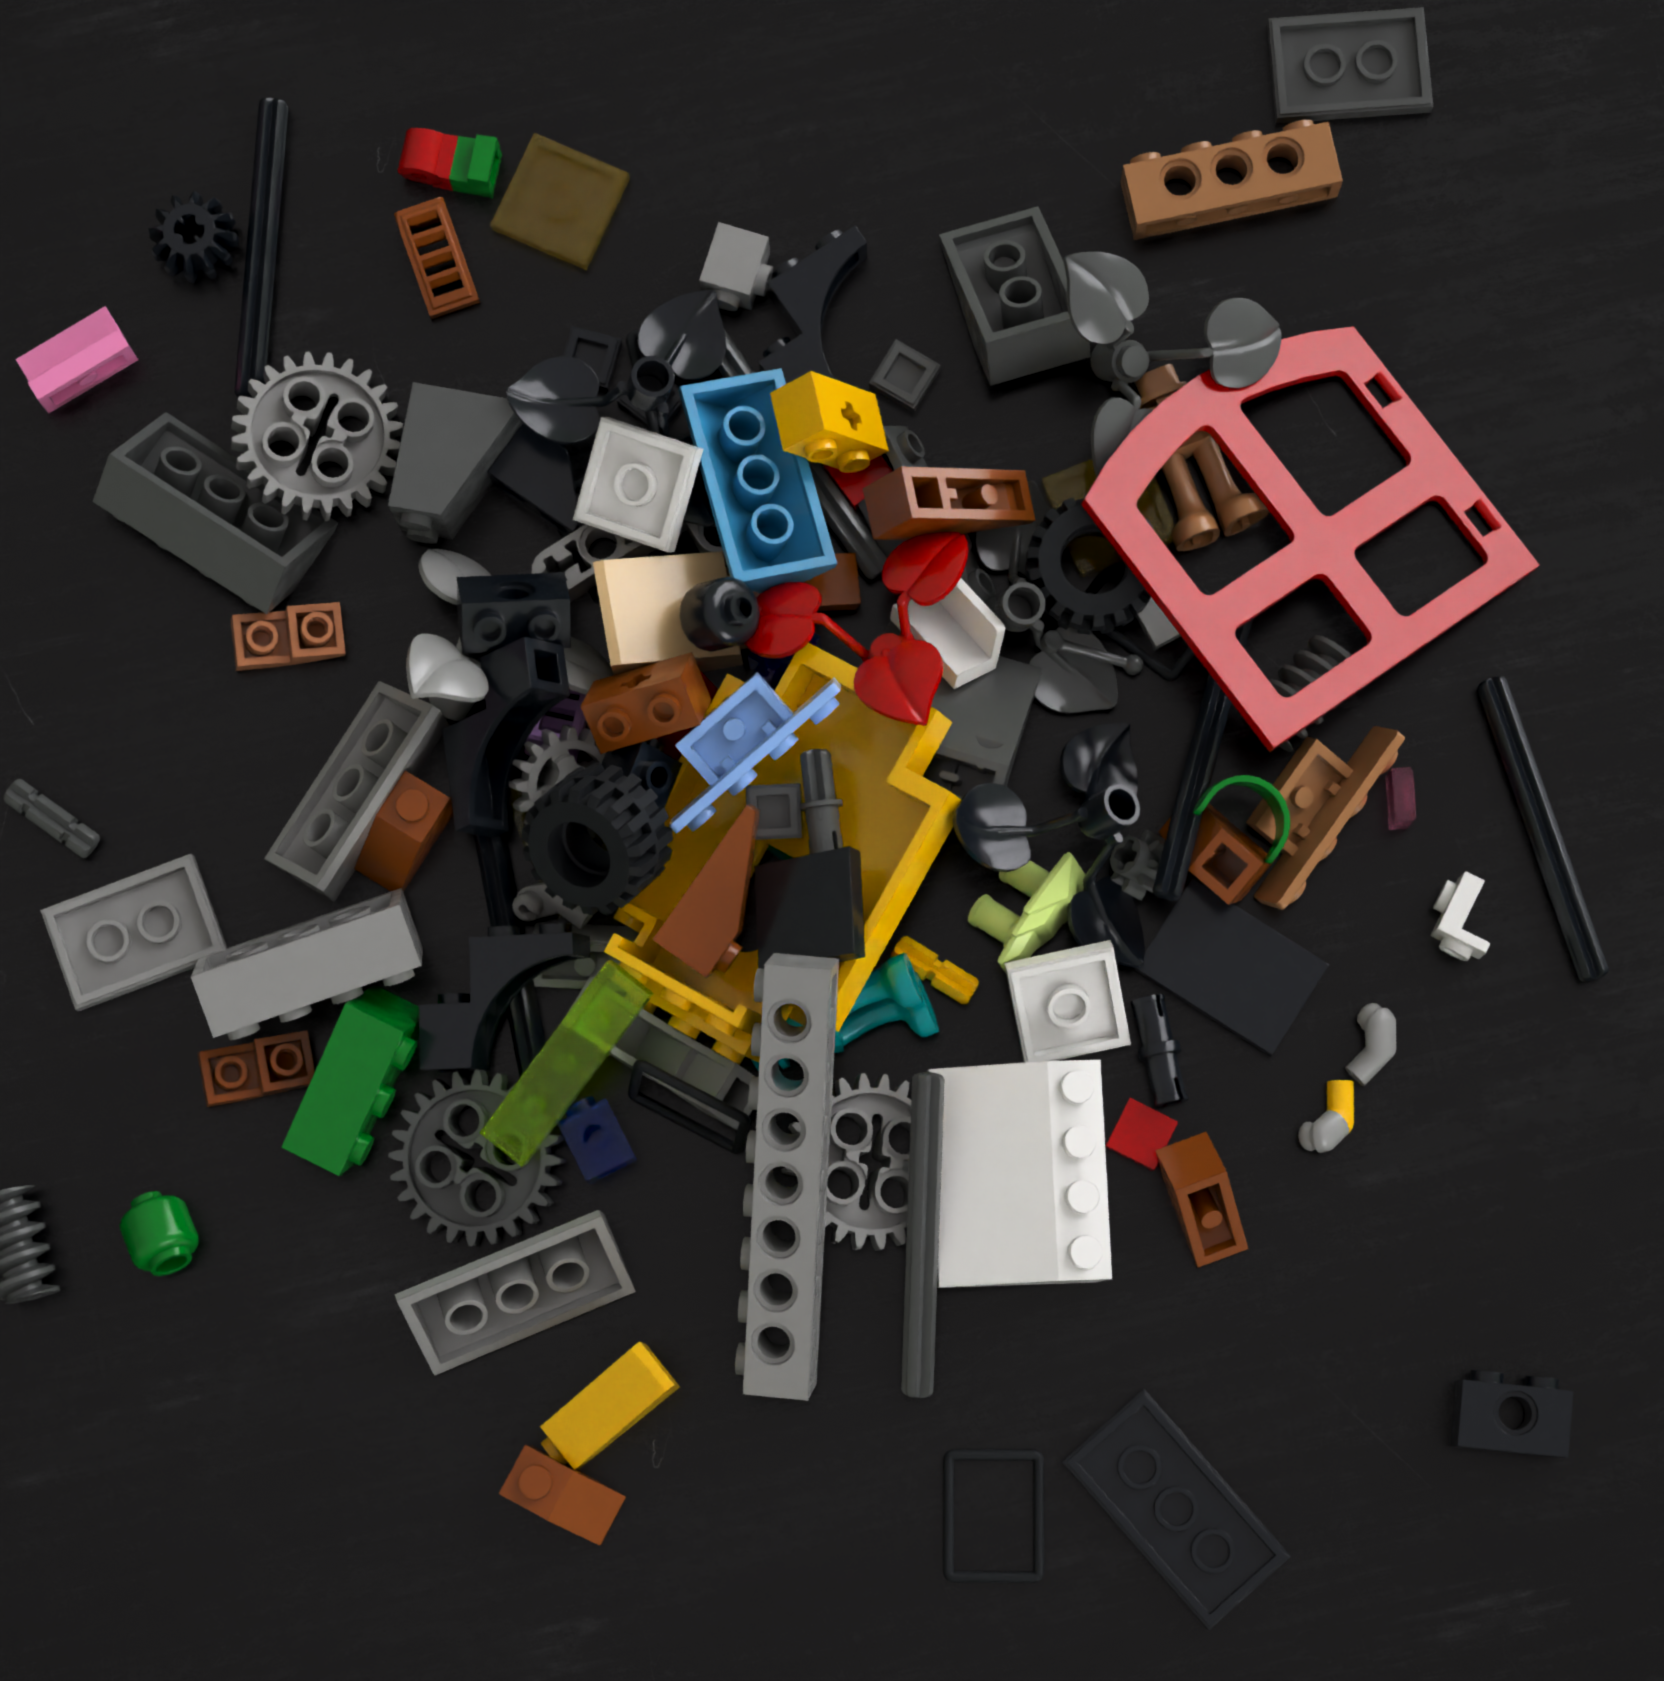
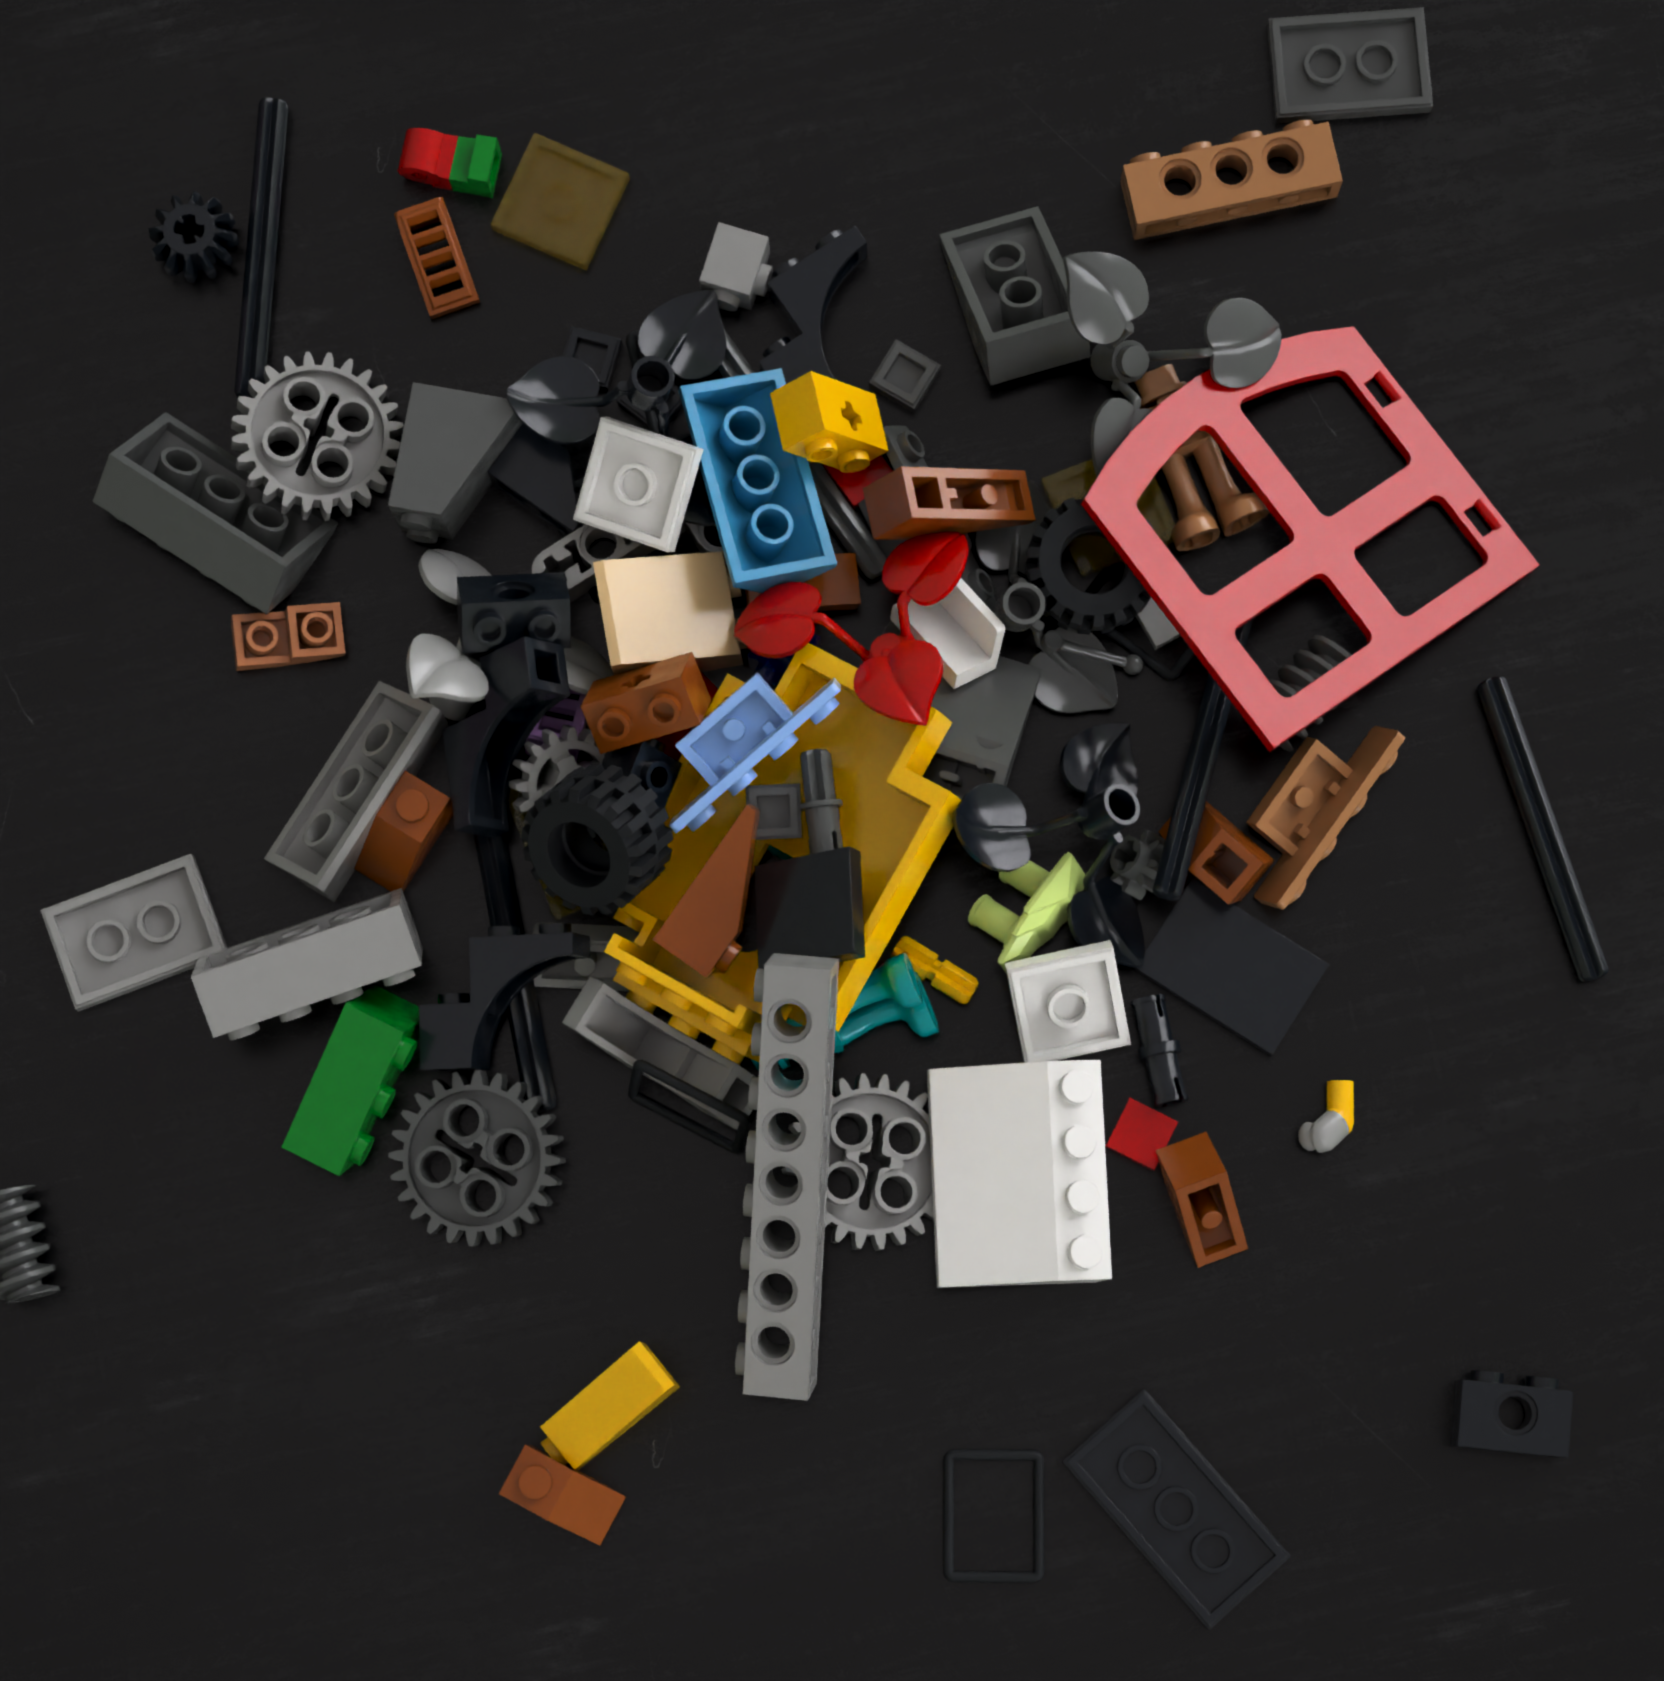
(51, 818): dark grey axle -> none
(76, 359): bright pink panel -> none
(159, 1233): green head -> none
(256, 1068): dark orange slope -> none
(516, 1292): light grey slope -> none
(535, 903): light grey arm -> none
(566, 1062): clear neon green tile -> none
(596, 1139): clear blue brick -> none
(719, 614): black head -> none
(922, 1234): dark grey axle -> none
(1270, 795): green helmet -> none
(1379, 1040): light grey arm -> none
(1400, 798): clear pink tile -> none
(1455, 904): white bracket -> none

